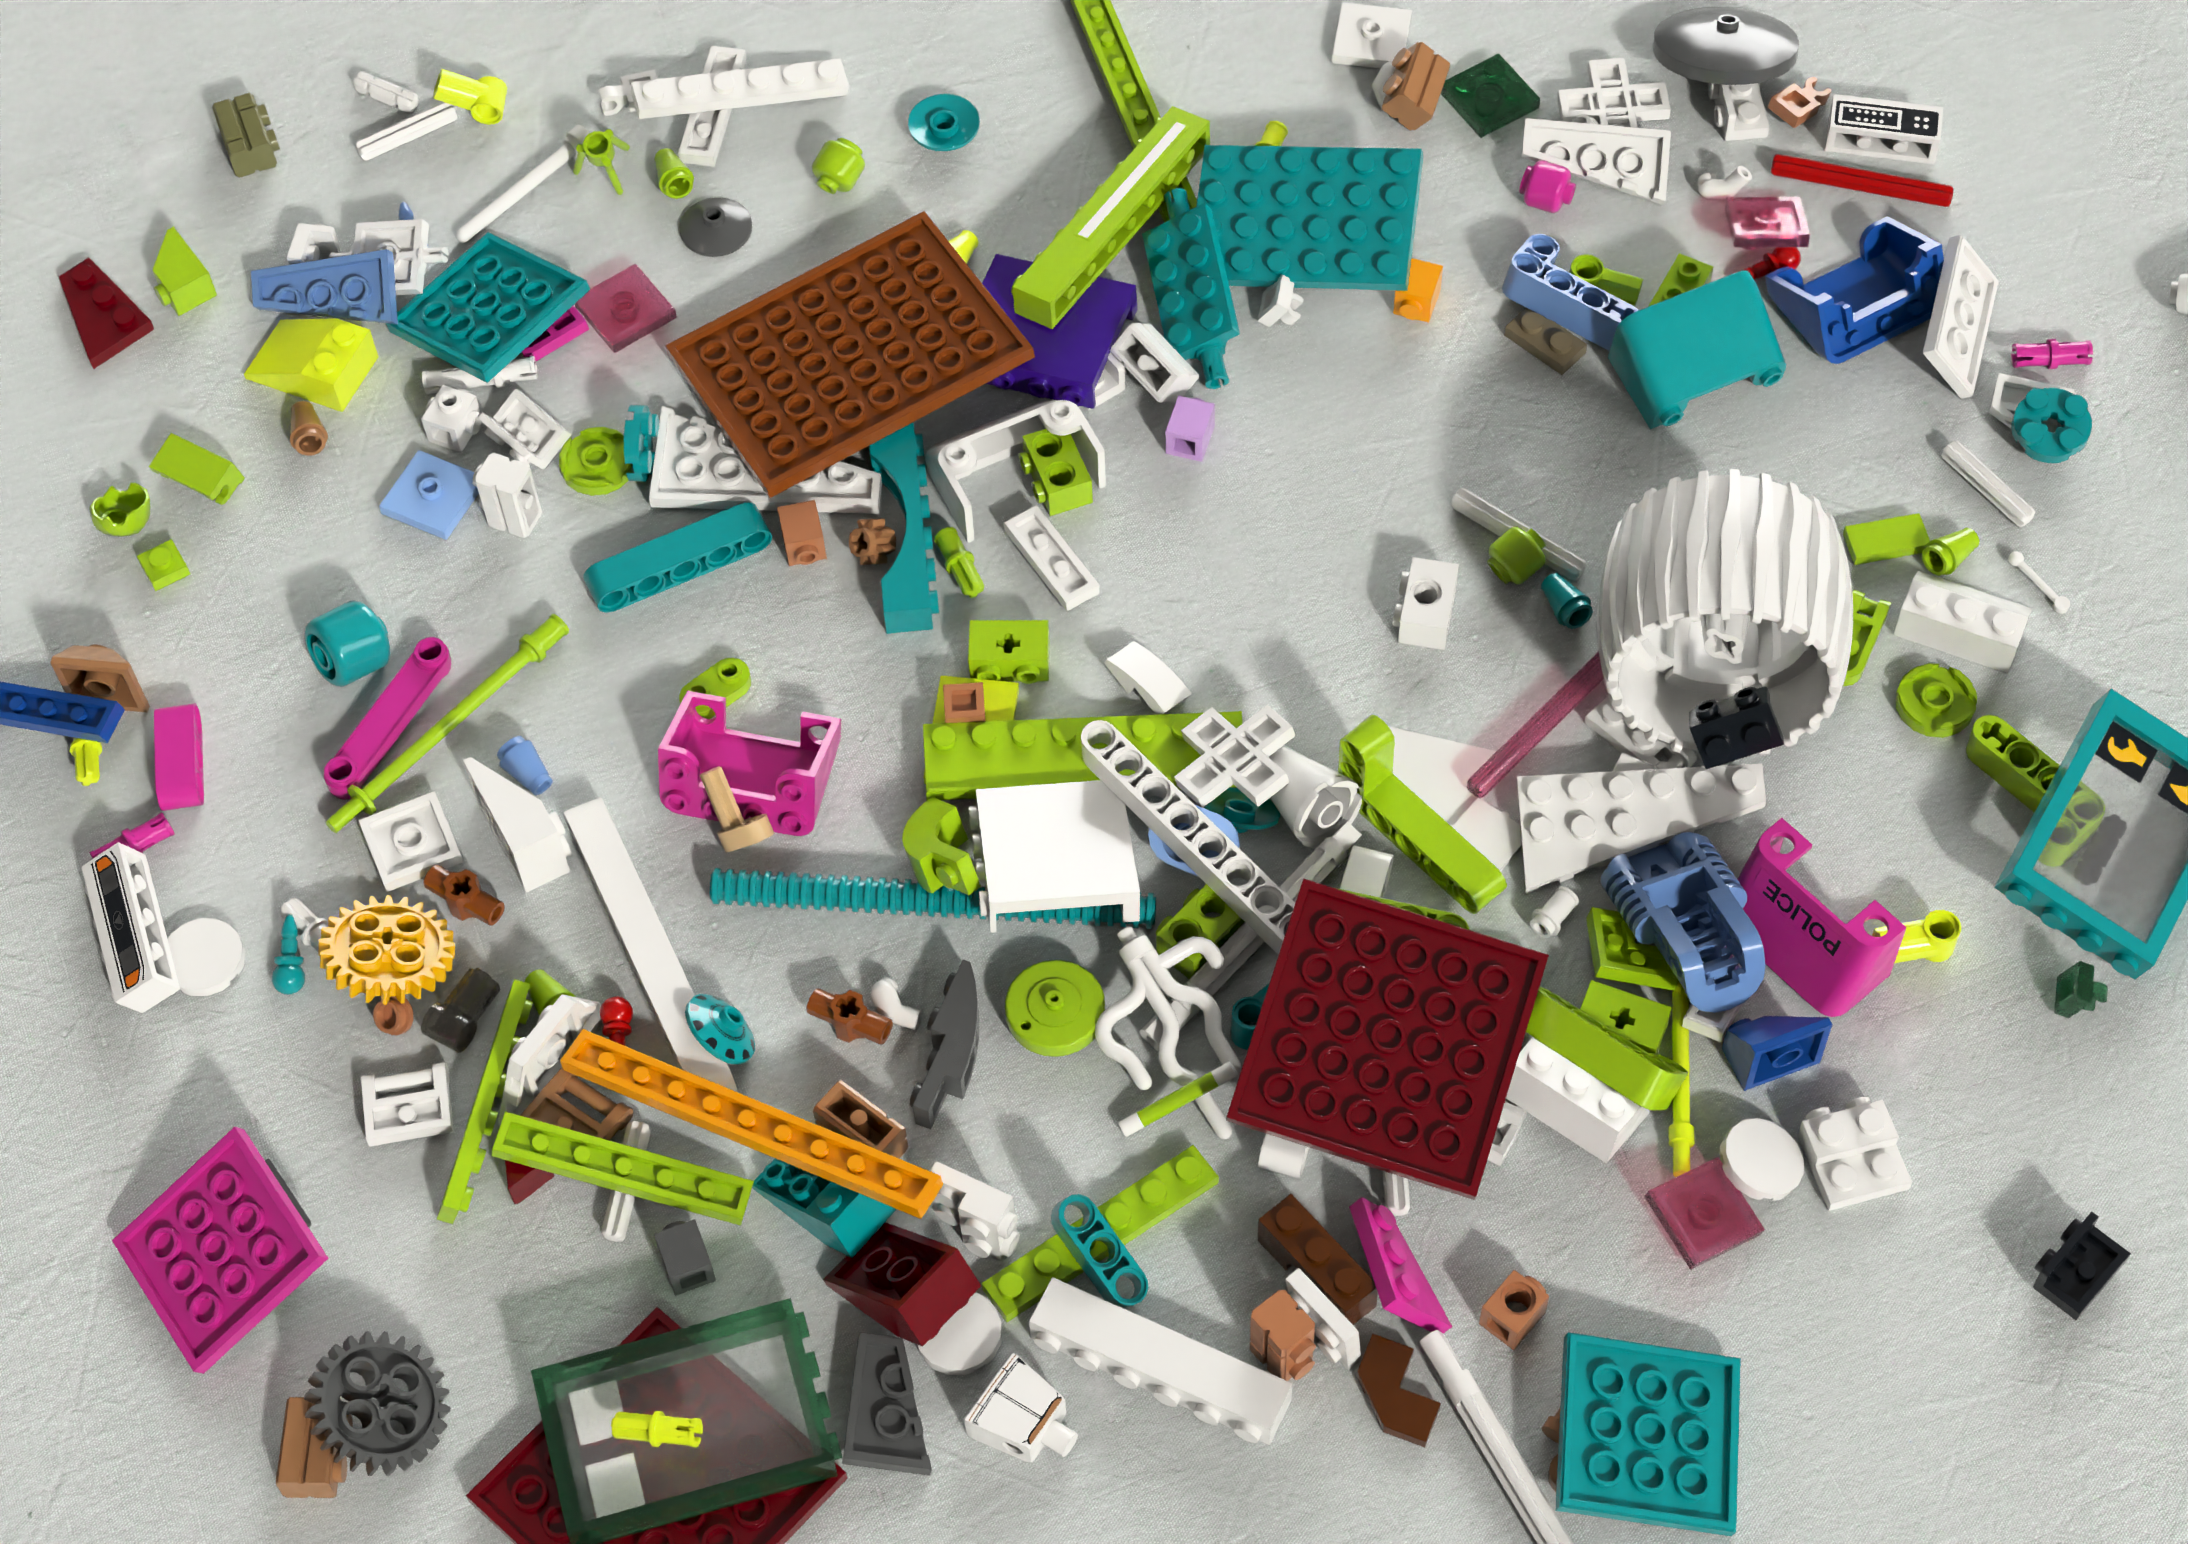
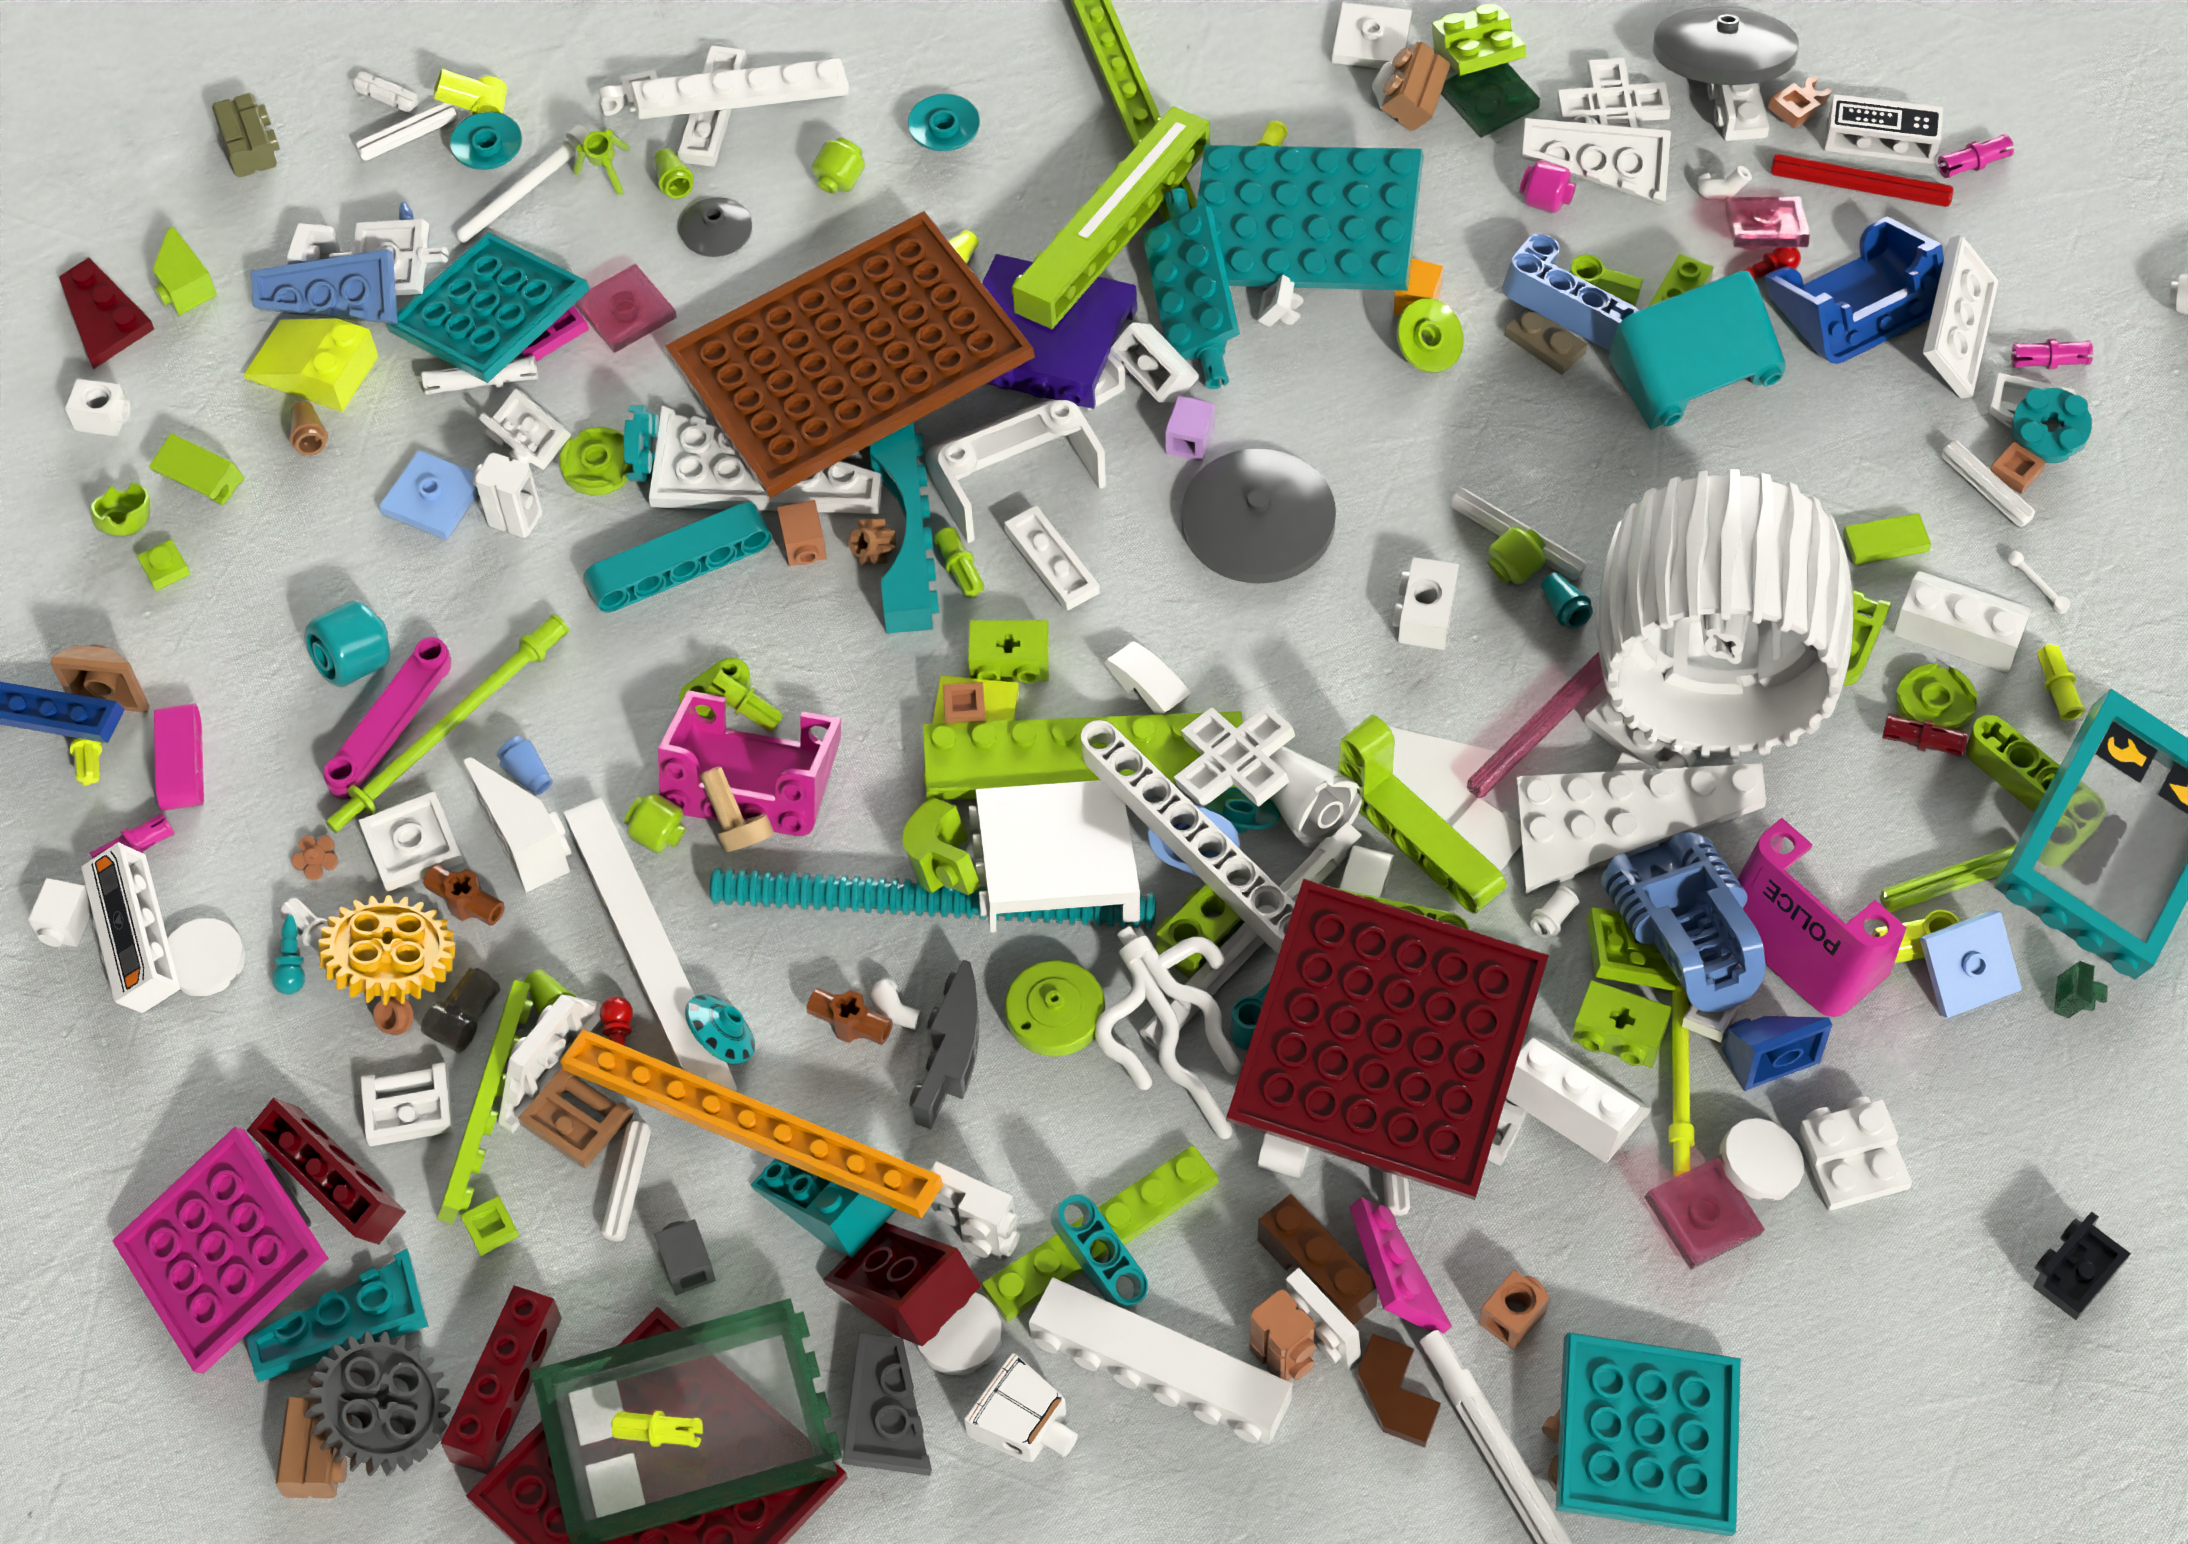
(61, 913): none -> white brick
(97, 407): none -> white brick
(314, 856): none -> nougat plant
(326, 1171): none -> dark red brick
(376, 1303): none -> teal wing
(452, 418): white brick -> none
(486, 141): none -> teal dish
(489, 1225): none -> lime plate
(501, 1380): none -> dark red brick
(524, 1180): dark red slope -> none
(622, 1168): lime plate -> none
(655, 822): none -> lime head
(745, 701): none -> lime axle
(859, 1119): medium nougat brick -> none
(1056, 462): lime brick -> none
(1178, 1099): lime bar -> none
(1258, 516): none -> dark grey dish
(1442, 335): none -> lime dish
(1477, 39): none -> lime plate
(1638, 1075): lime beam -> none
(1735, 727): black bracket -> none
(1925, 735): none -> dark red pin
(1945, 880): none -> lime axle
(1947, 552): lime cone -> none
(1970, 963): none -> light blue plate
(1975, 156): none -> dark pink pin
(2018, 467): none -> nougat plate
(2060, 682): none -> neon yellow axle

